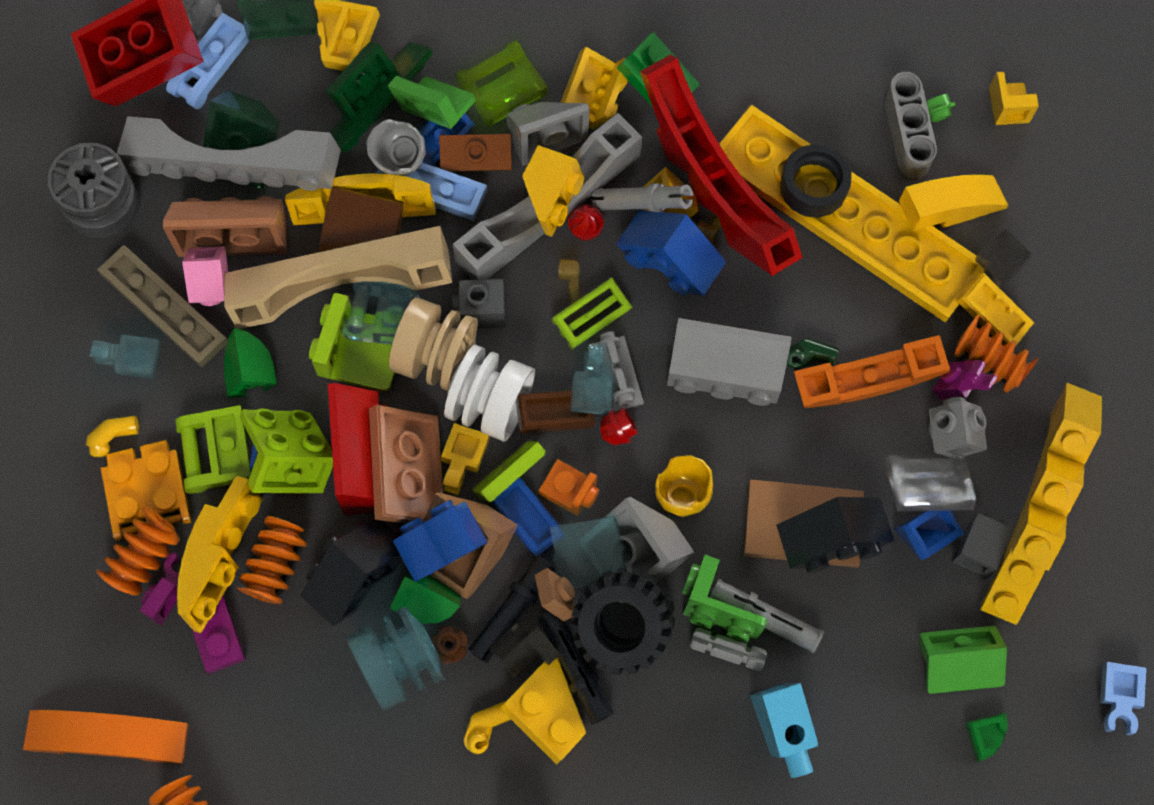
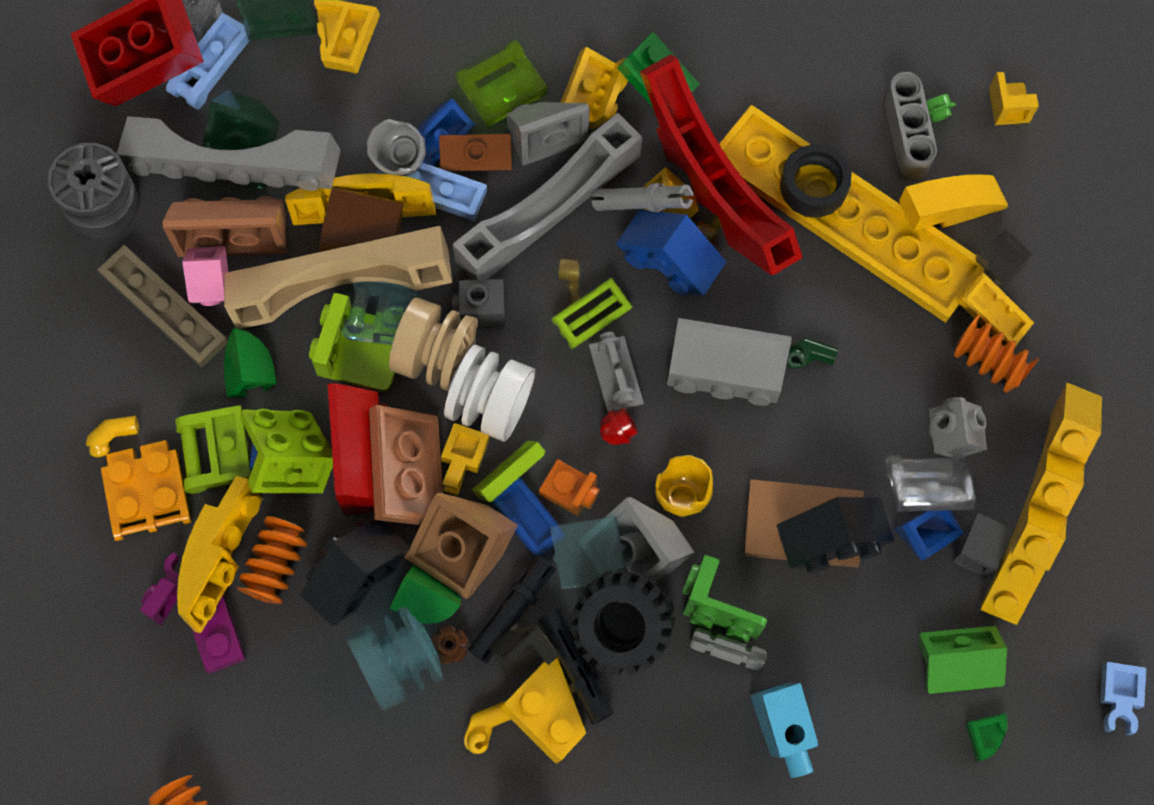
(106, 735): orange slope -> none
(132, 357): clear light blue plate -> none
(140, 553): orange piece -> none
(363, 88): dark green bracket -> none
(432, 100): bright green panel -> none
(439, 540): blue brick -> none
(550, 413): reddish brown tile -> none
(551, 183): yellow slope -> none
(555, 594): medium nougat plate -> none
(585, 222): red plate -> none
(590, 388): clear light blue plate -> none
(777, 620): light grey pin -> none
(872, 375): orange slope -> none
(962, 379): magenta plate -> none

